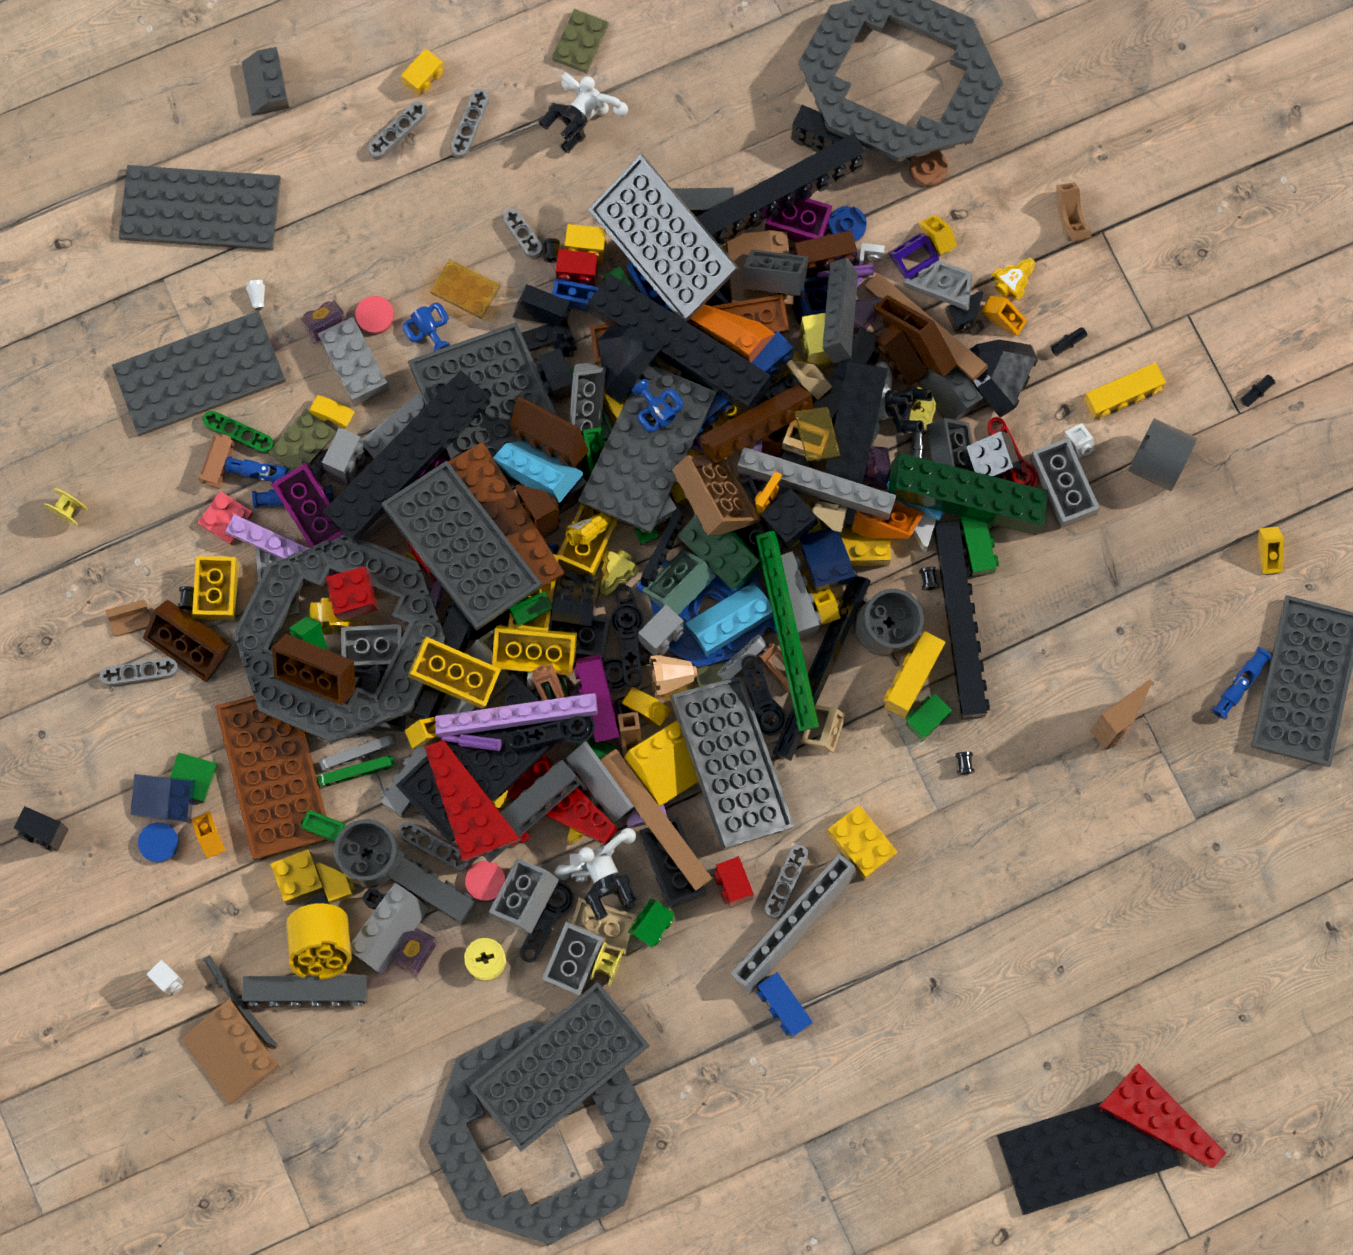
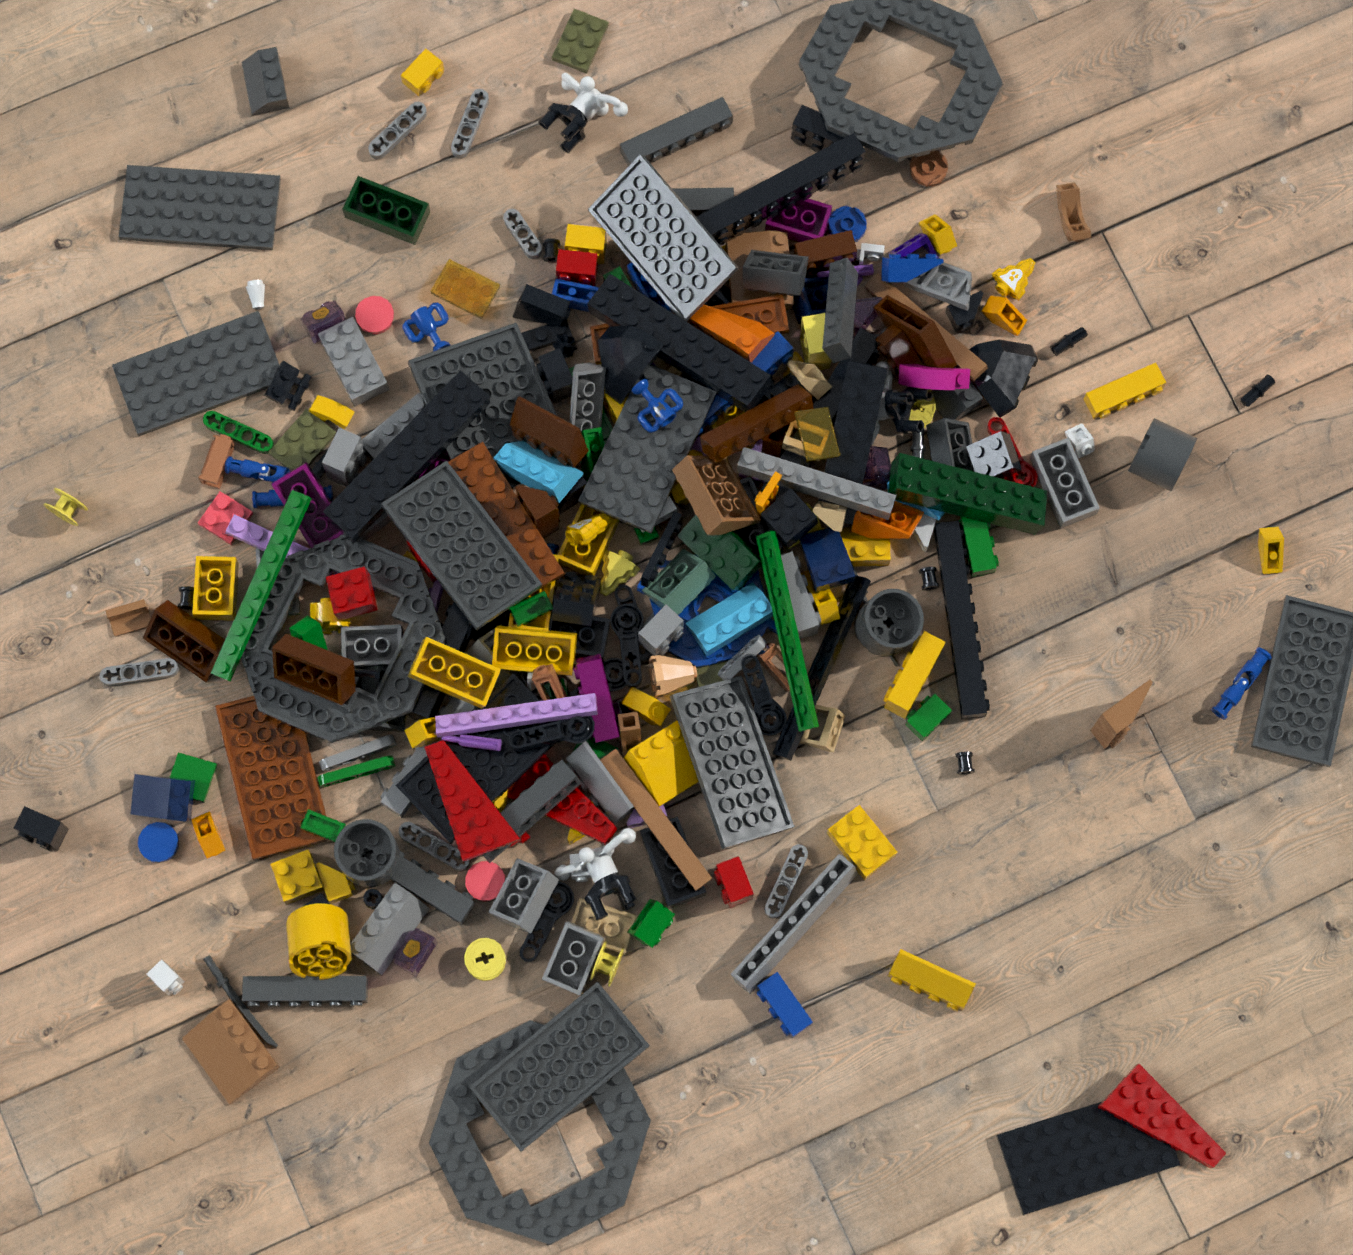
(261, 585): none -> green plate
(282, 383): none -> black plate
(386, 210): none -> dark green brick
(678, 132): none -> dark grey brick
(906, 268): none -> blue slope
(931, 980): none -> yellow slope
(934, 378): none -> dark pink arch

